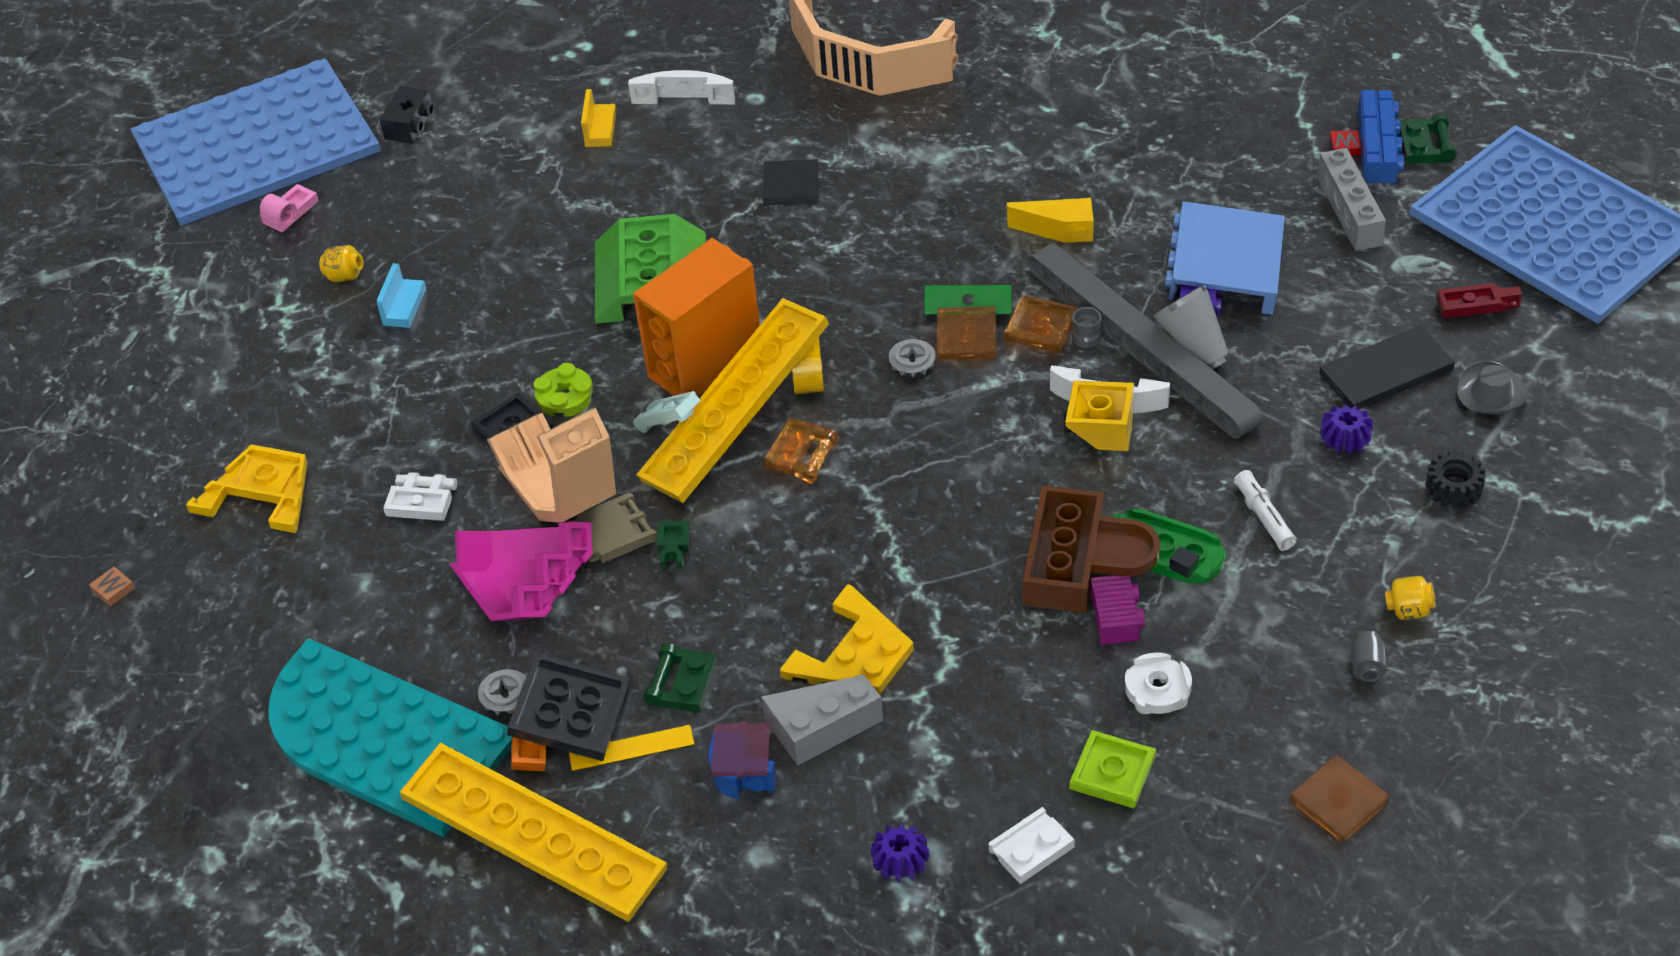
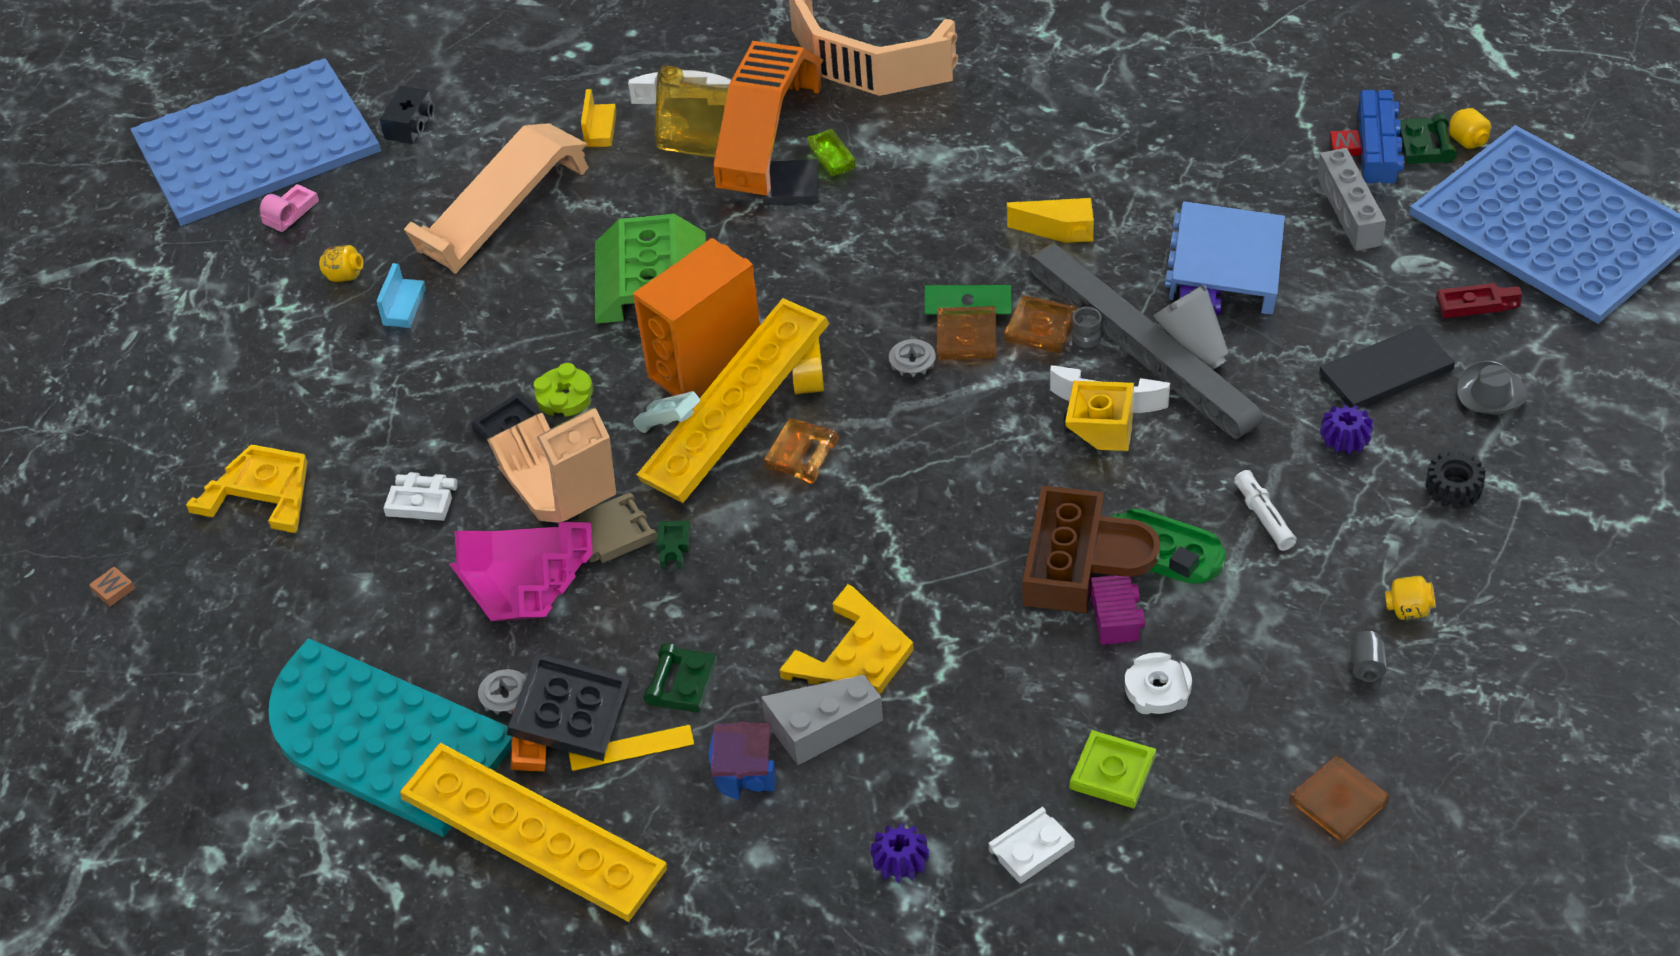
(496, 193): none -> light nougat panel
(687, 114): none -> clear yellow windscreen
(754, 112): none -> orange panel
(831, 152): none -> clear neon green plate
(1470, 128): none -> yellow head

